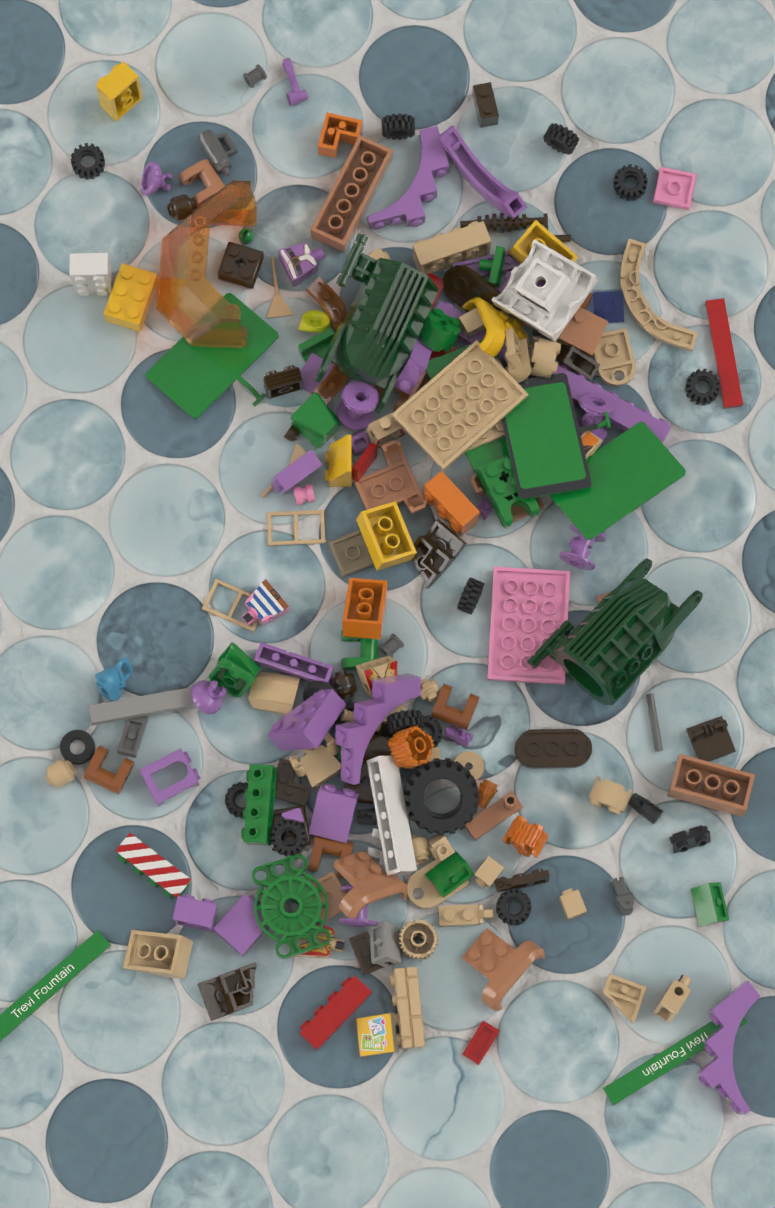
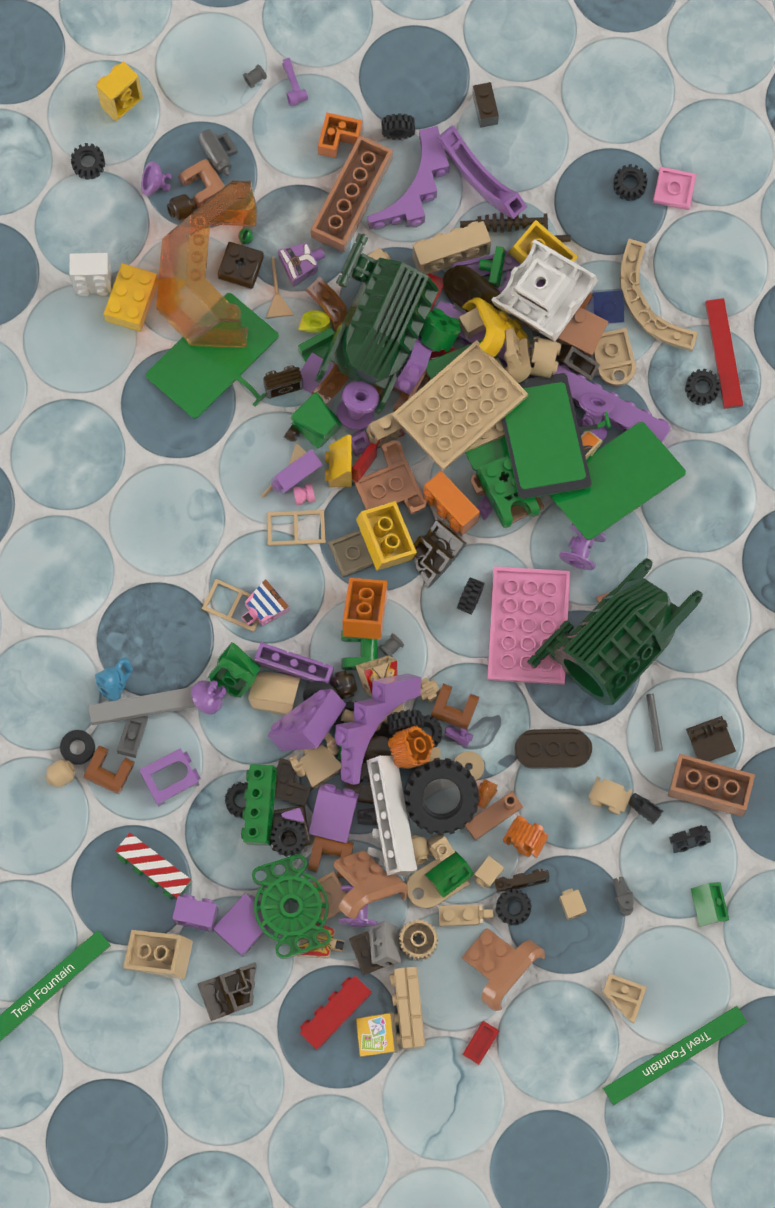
(561, 138): black tyre -> none
(673, 999): tan torso -> none
(720, 1070): medium lavender arch -> none

